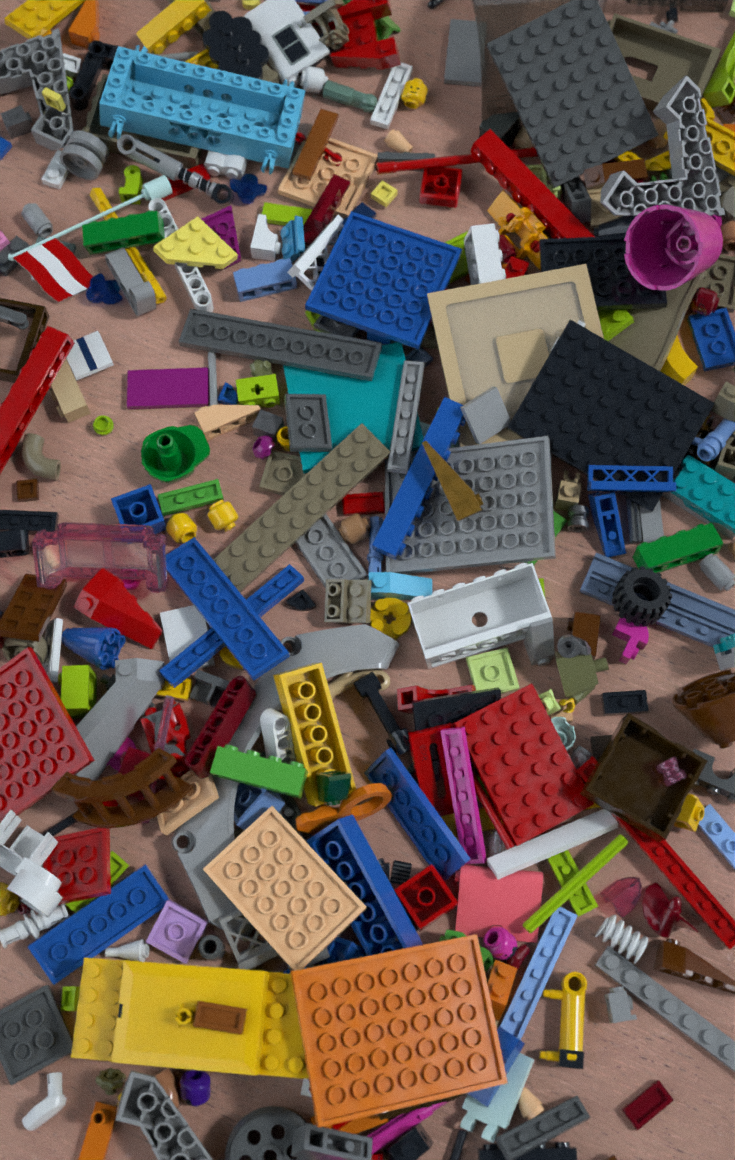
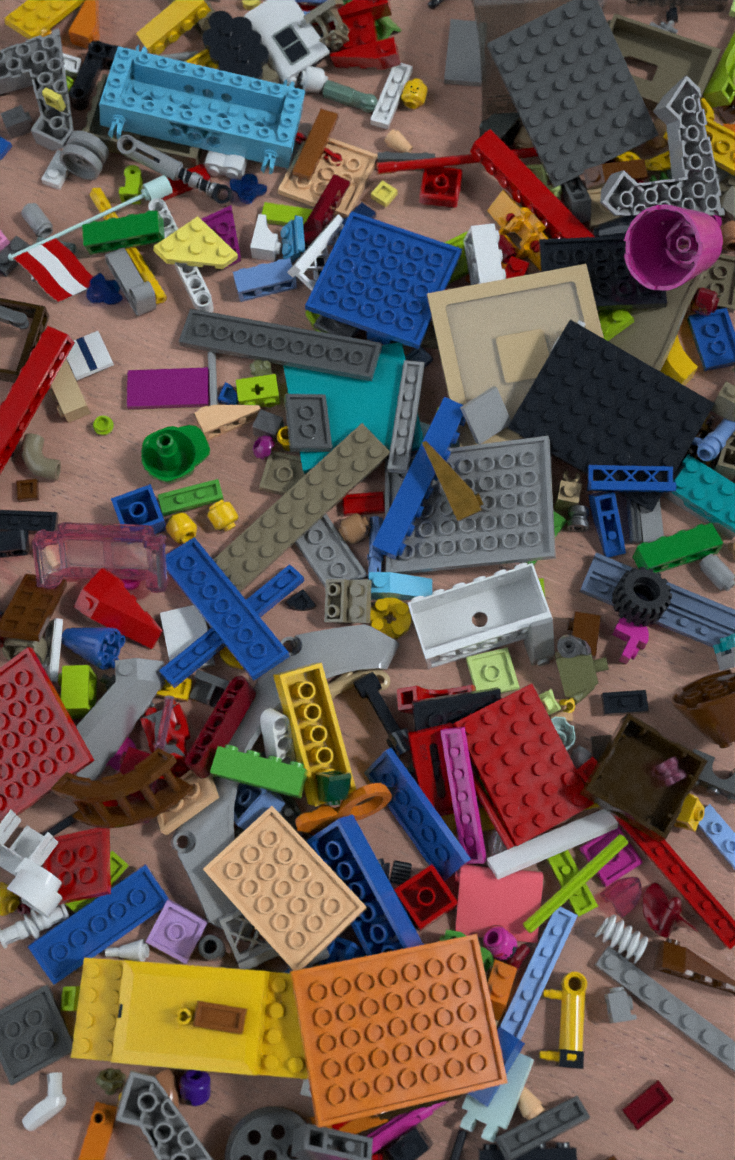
(619, 865): none -> dark pink tile

